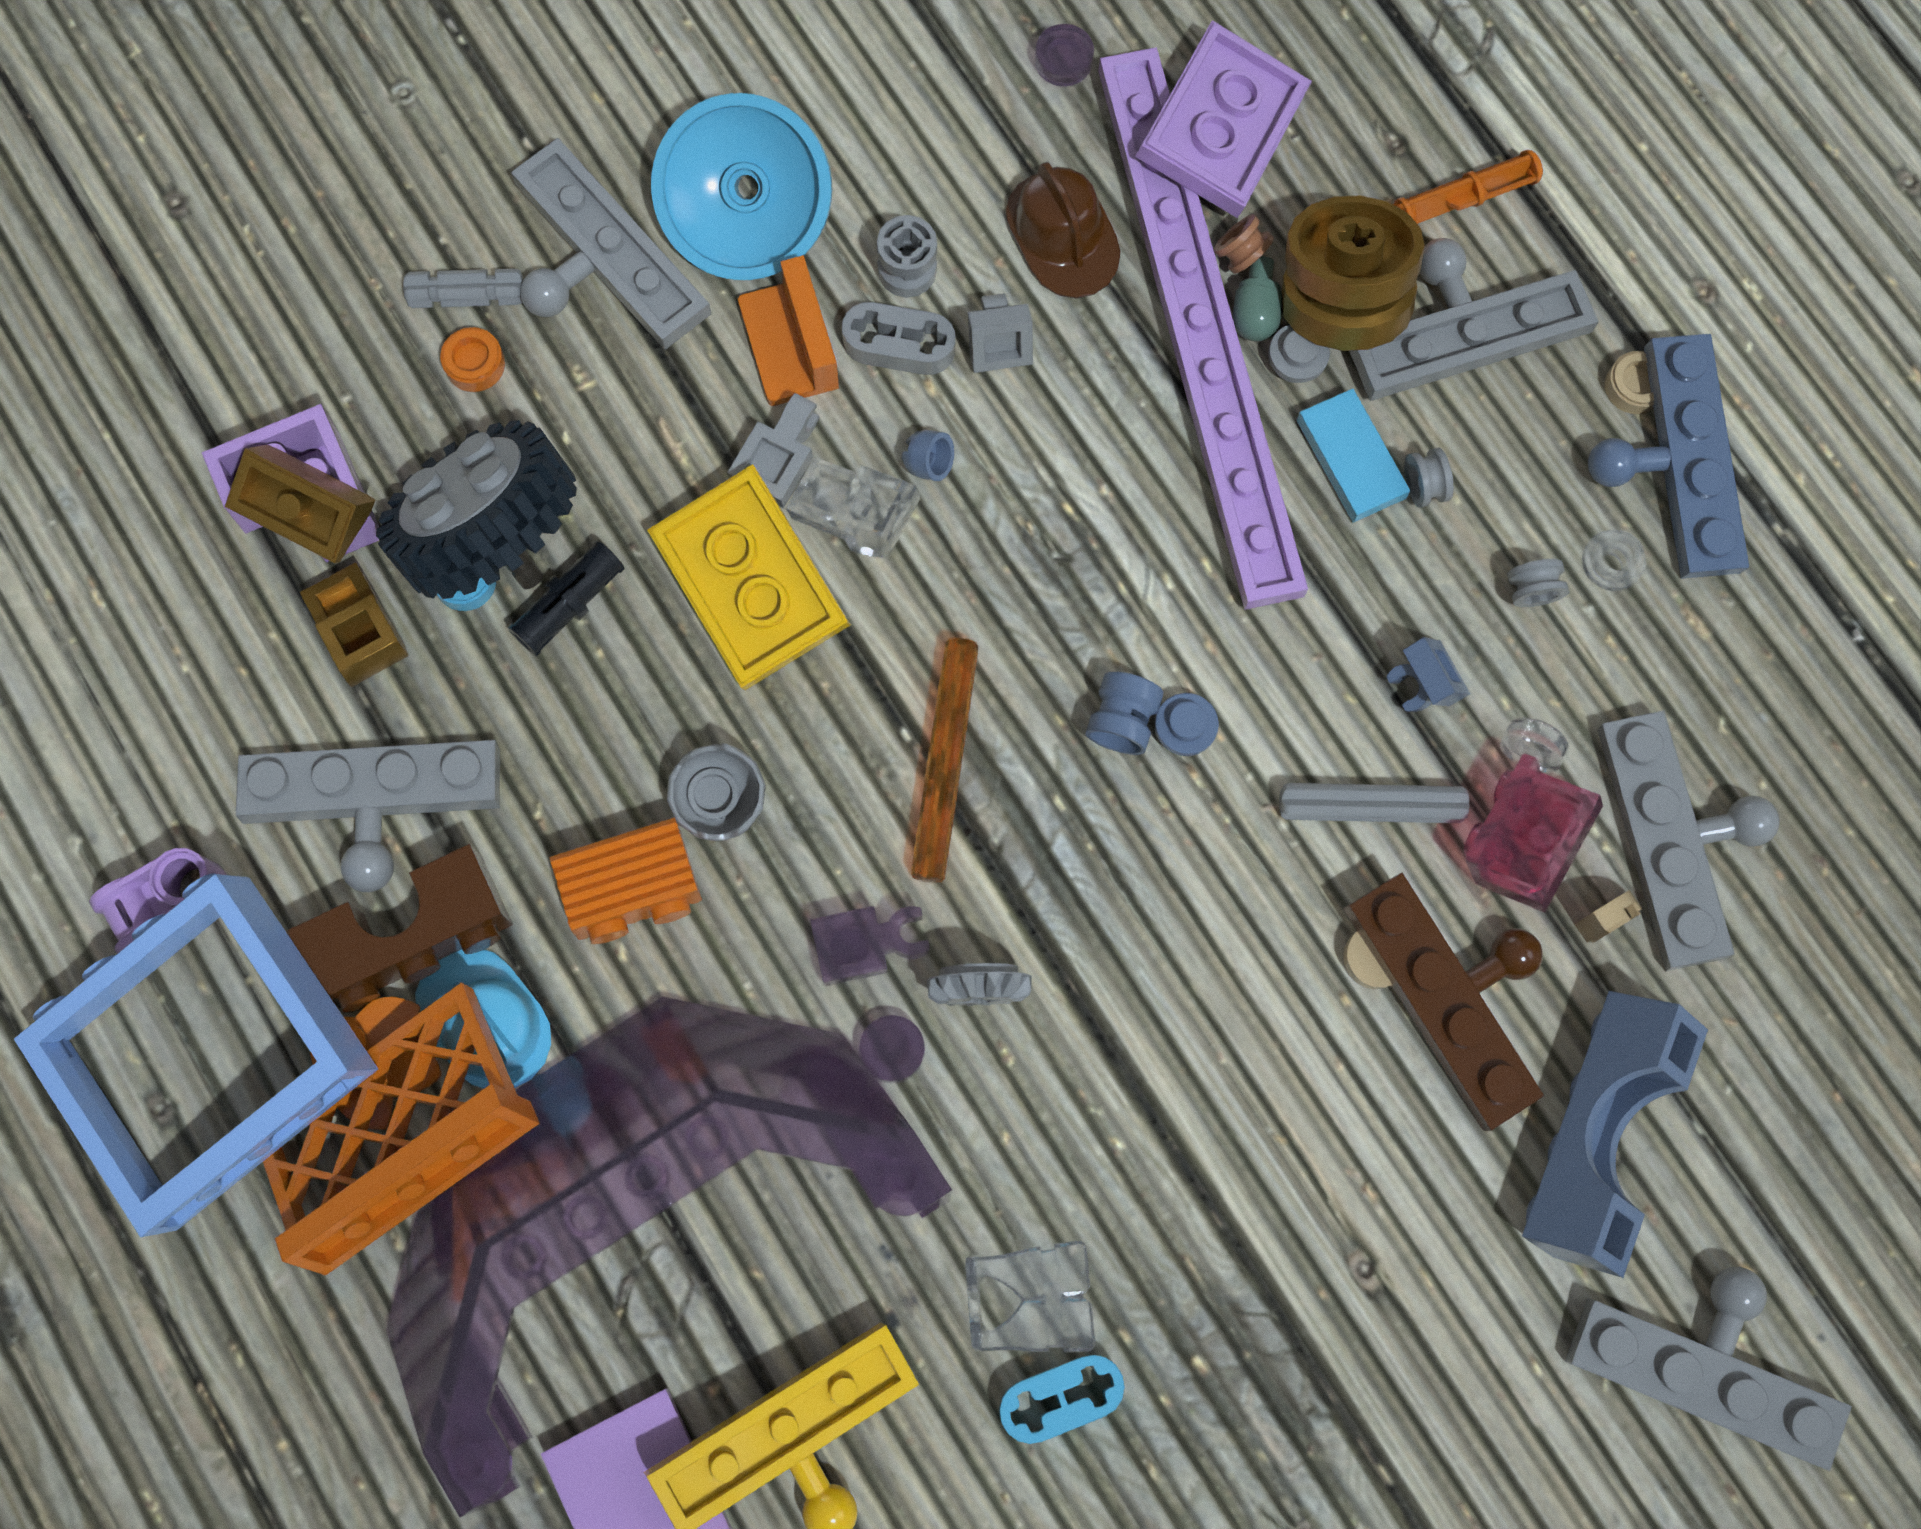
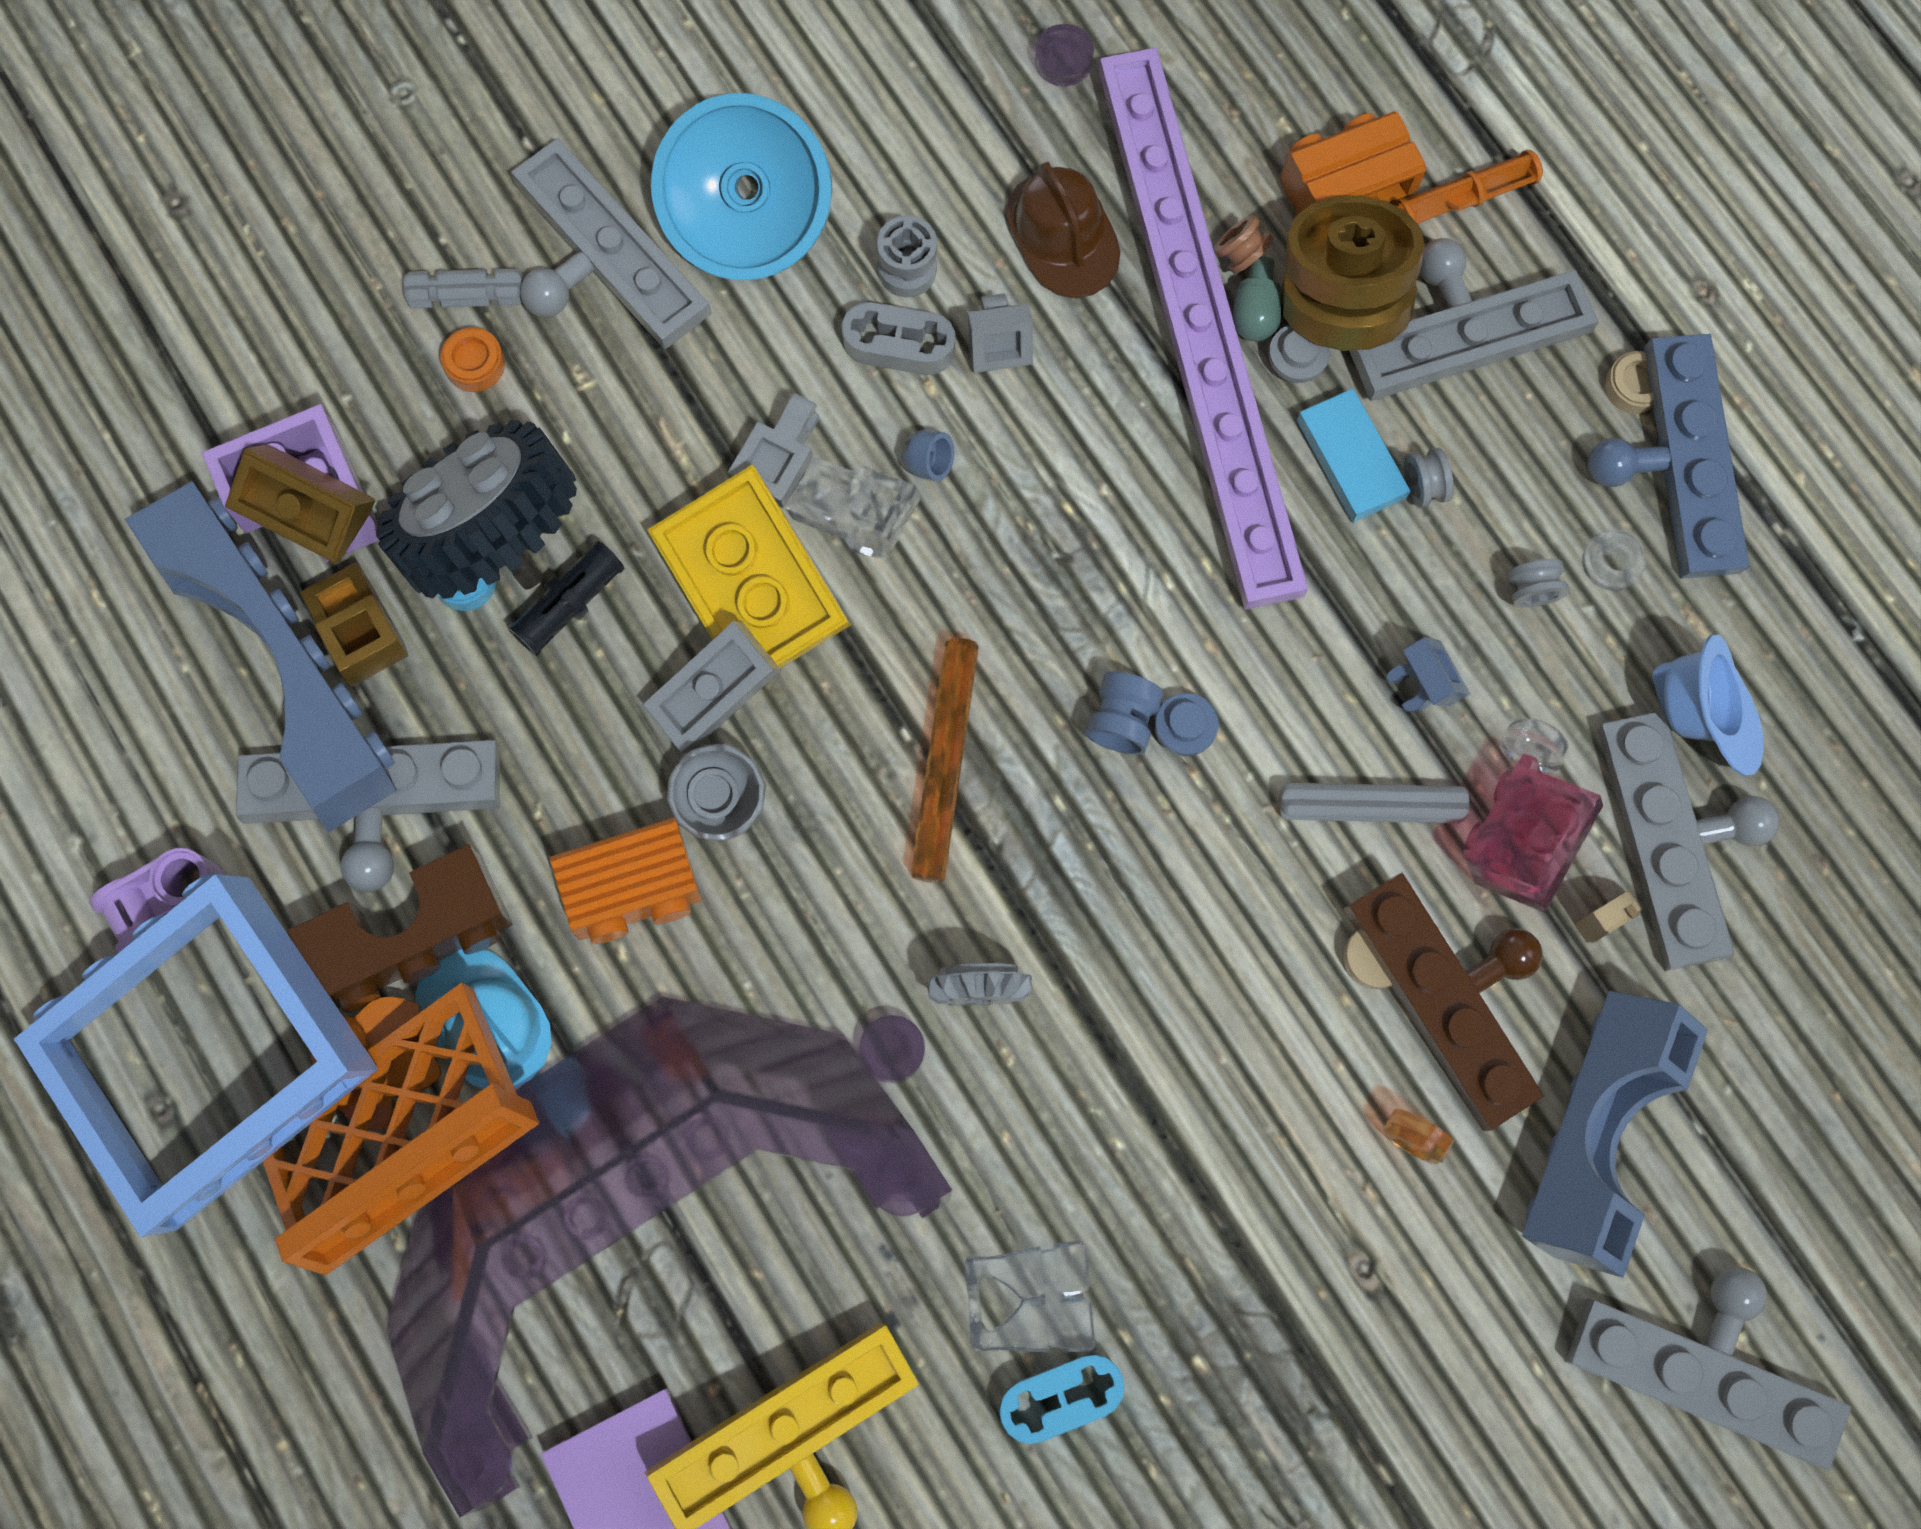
(320, 743): none -> sand blue arch
(711, 687): none -> light grey plate
(789, 336): orange panel -> none
(855, 945): clear purple plate -> none
(1224, 119): lavender tile -> none
(1365, 159): none -> orange brick
(1417, 1136): none -> clear orange tile
(1711, 704): none -> light blue piece

